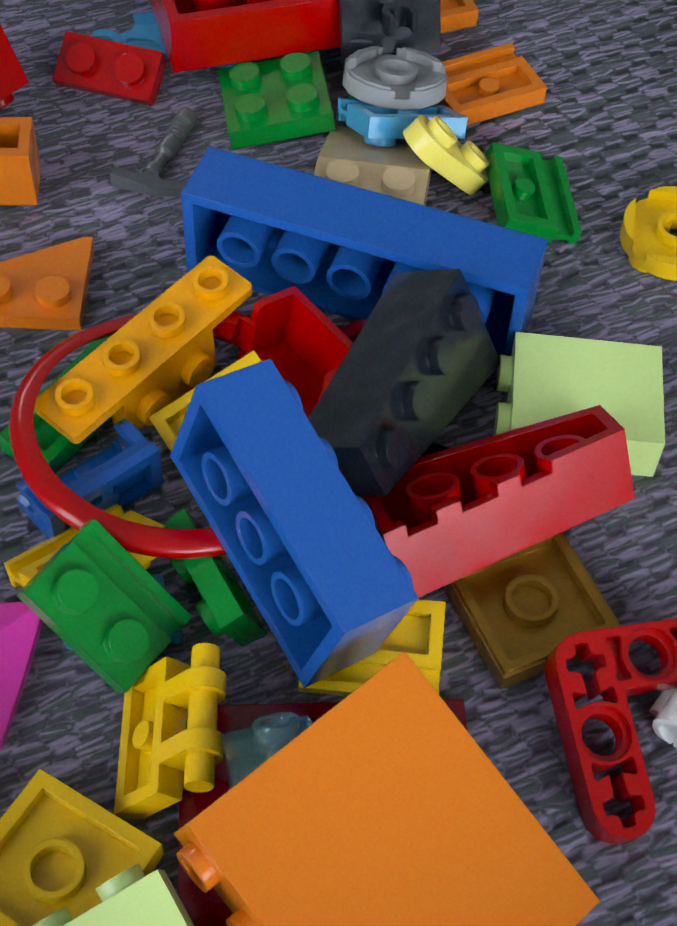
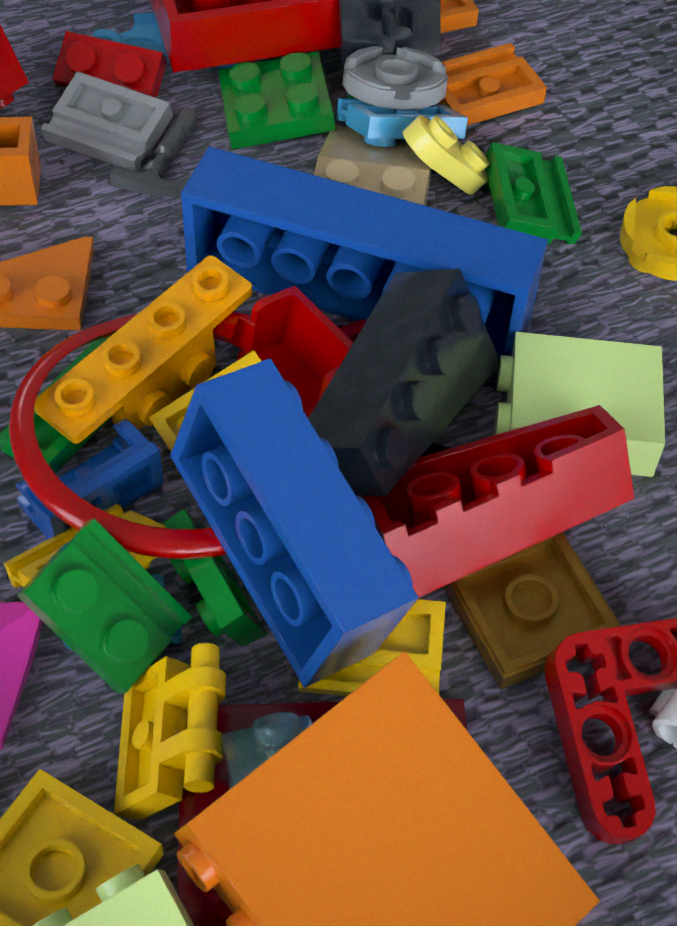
(107, 121): none -> light grey plate

